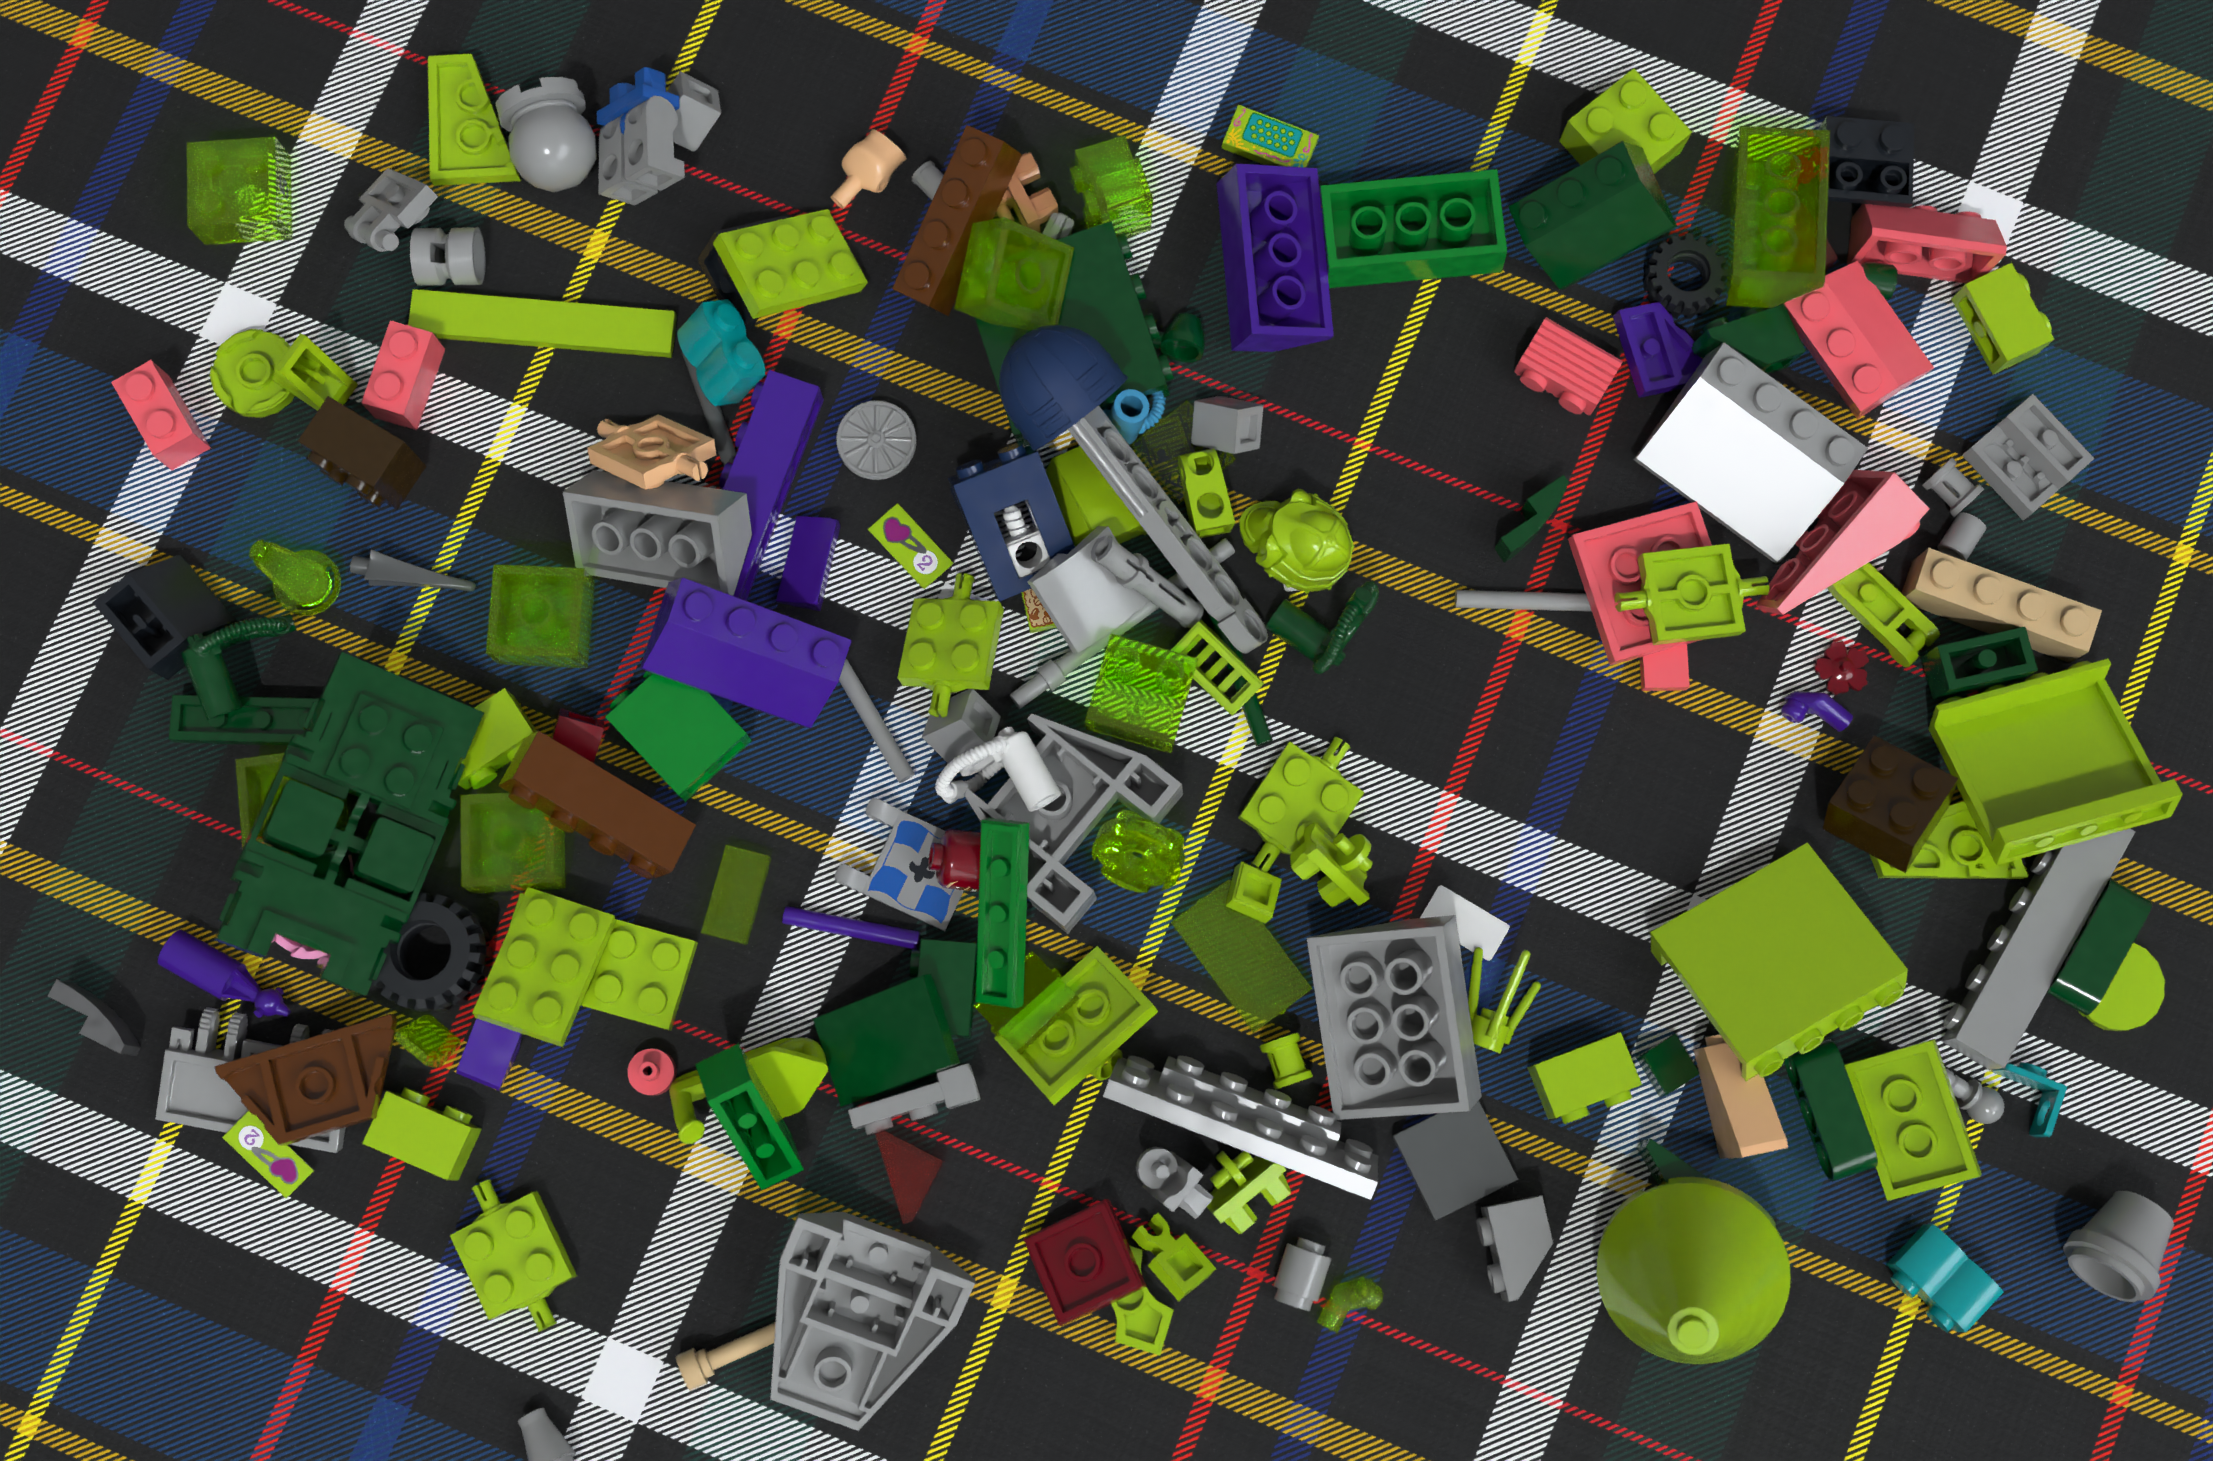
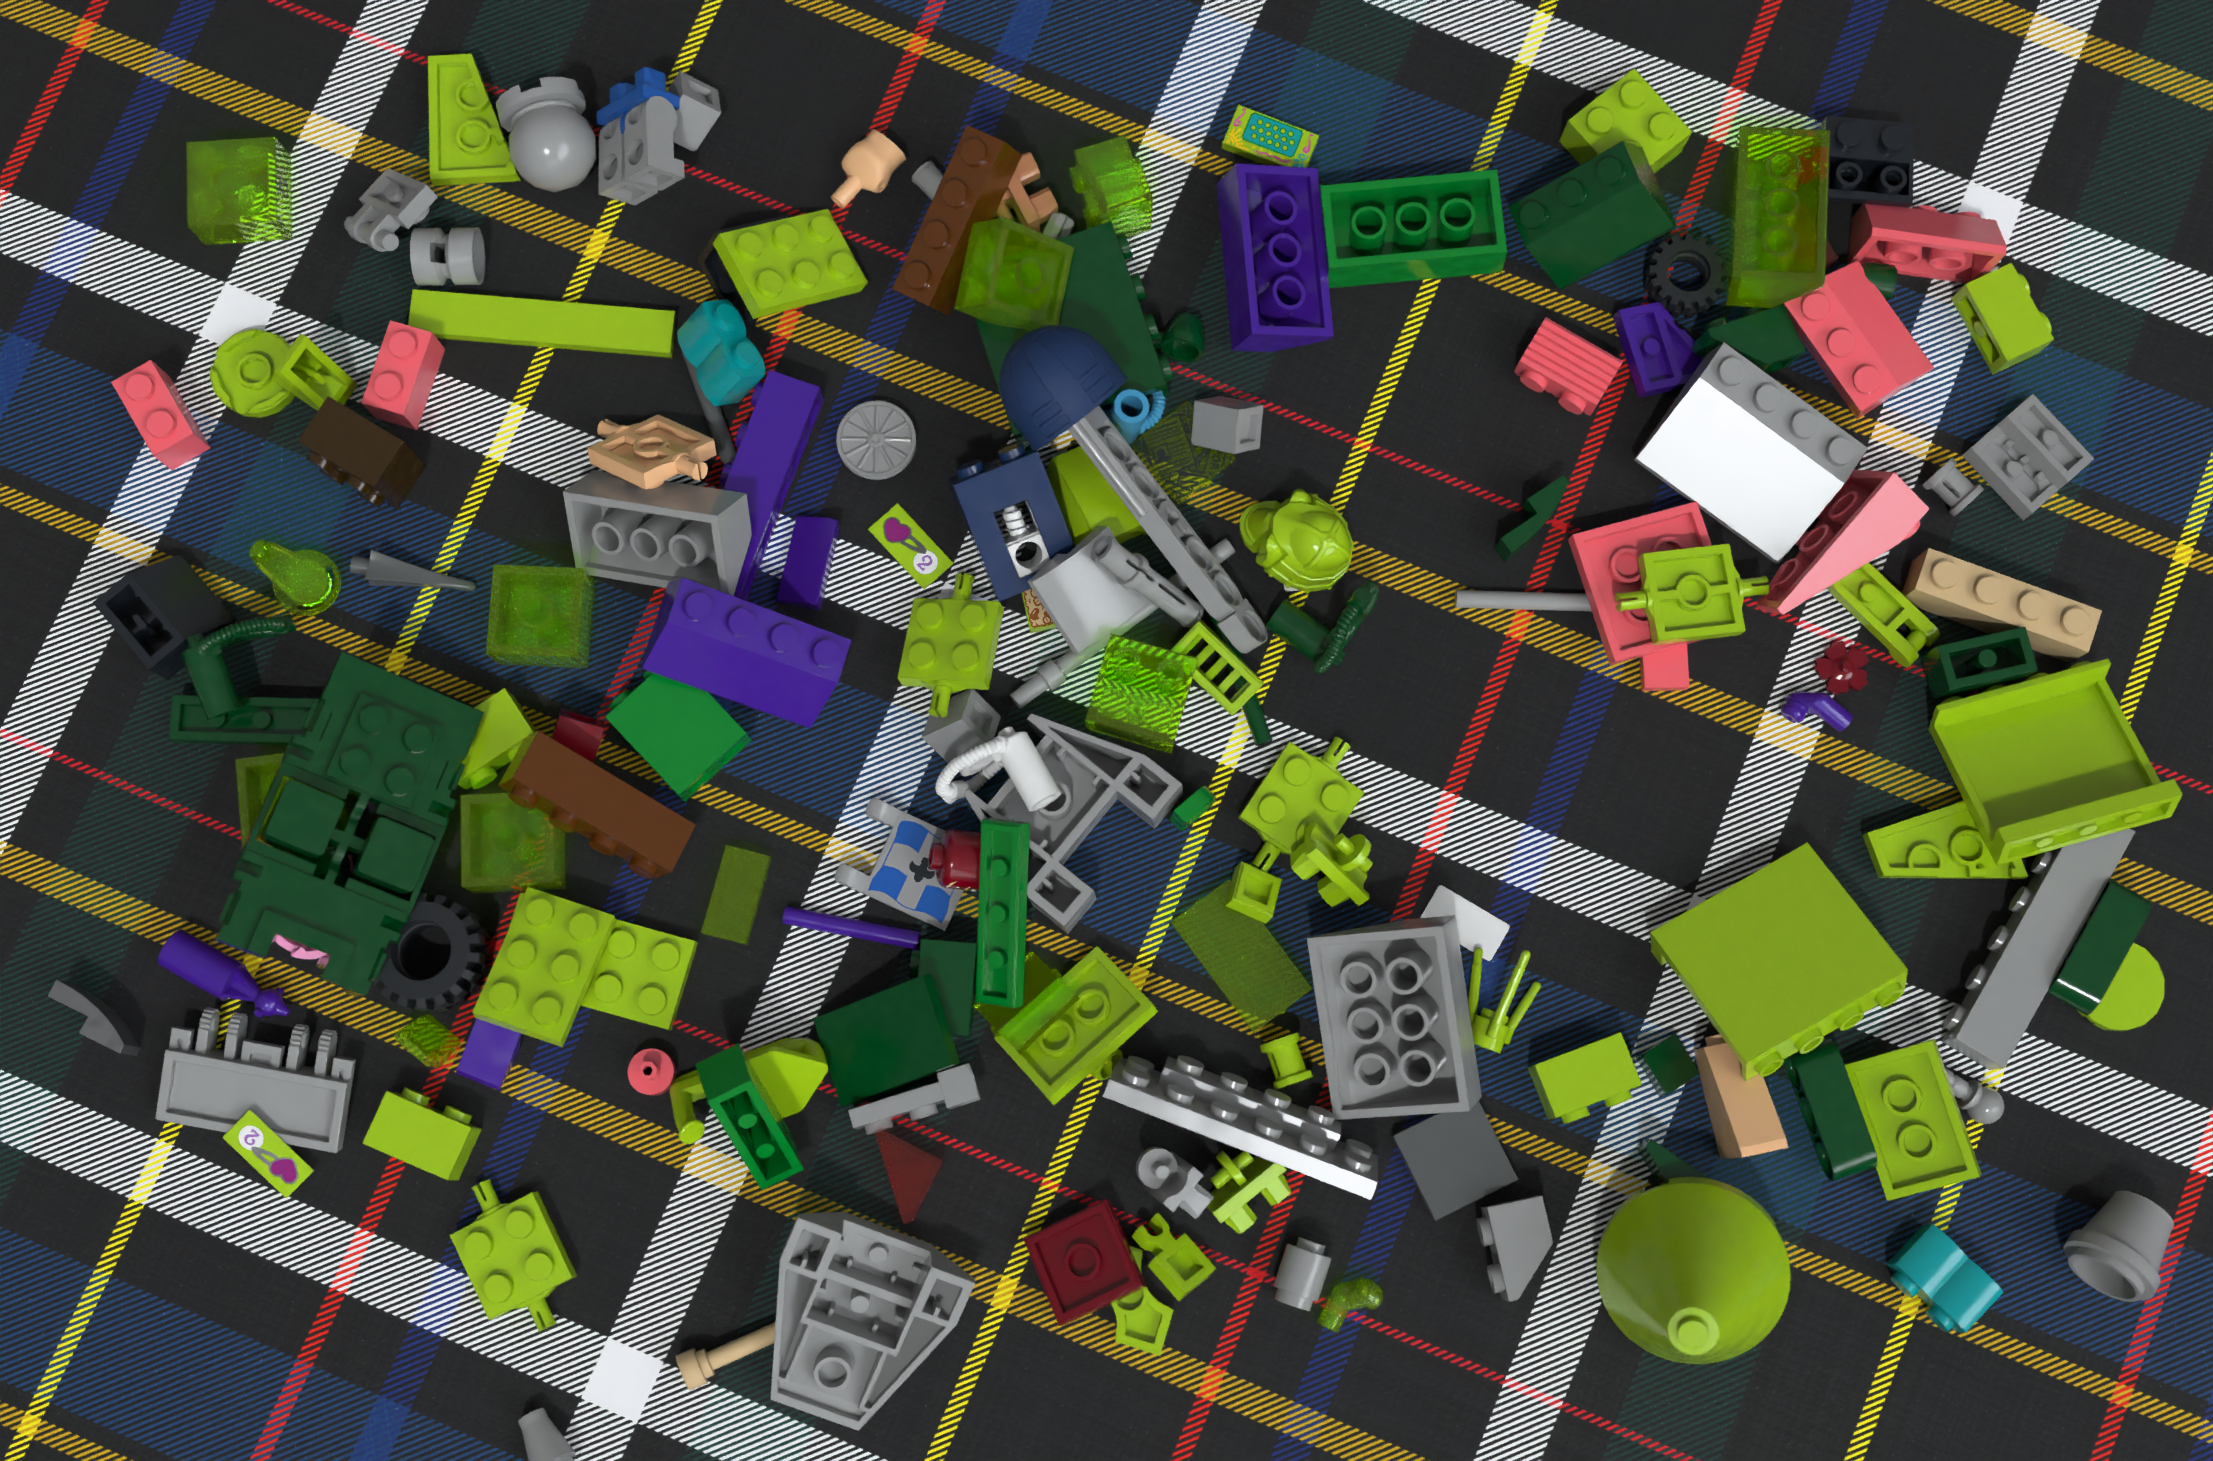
(315, 1081): reddish brown wing -> none
(875, 724): light grey bar -> none
(1160, 850): clear neon green plate -> none
(1192, 808): none -> green tile
(1205, 493): lime leg -> none
(1889, 803): dark brown brick -> none
(1962, 536): light grey hinge -> none
(2052, 1094): teal bracket -> none

